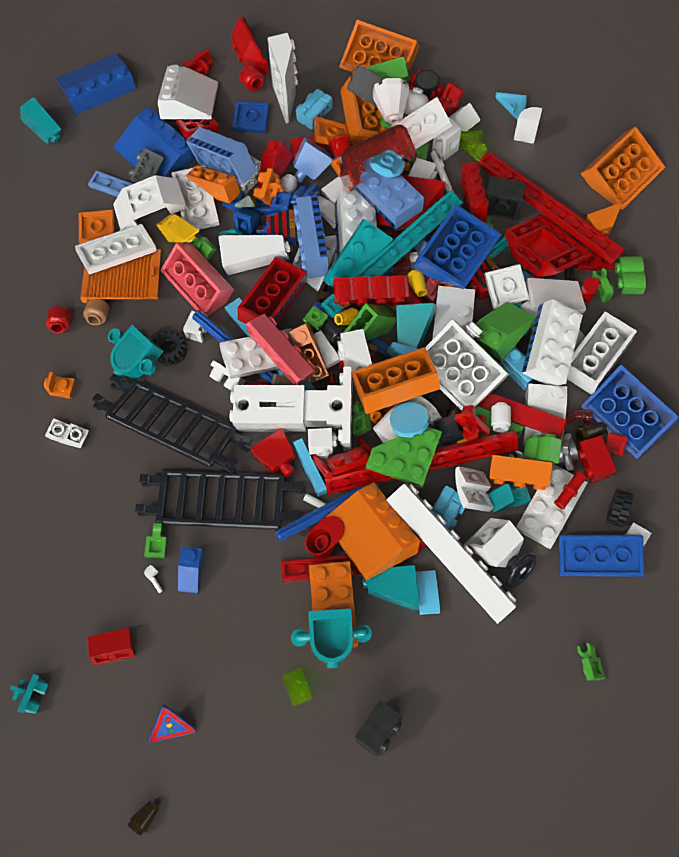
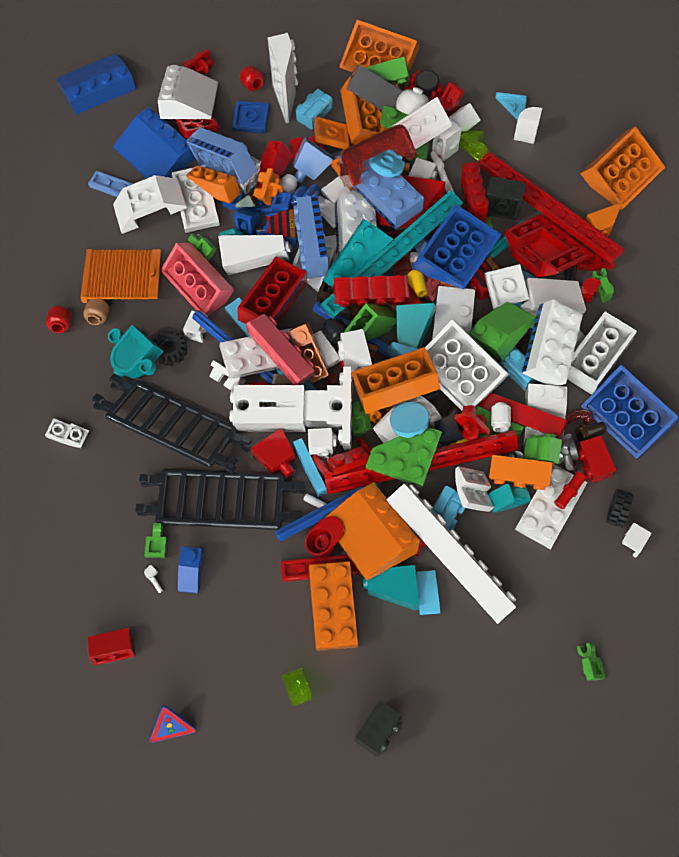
(27, 704): teal hips -> none
(40, 121): teal slope -> none
(59, 386): orange bracket -> none
(96, 225): orange tile -> none
(115, 248): white plate -> none
(143, 818): dark brown cone -> none
(147, 166): dark grey bracket -> none
(177, 229): yellow slope -> none
(247, 47): red wedge -> none
(315, 318): bright green bracket -> none
(331, 635): teal piece -> none
(338, 144): red brick -> none
(346, 316): yellow cone -> none
(391, 99): white cone -> none
(473, 330): white plate -> none
(498, 545): white piece -> none
(601, 555): blue tile -> none
(615, 443): red tile -> none
(630, 275): bright green brick -> none

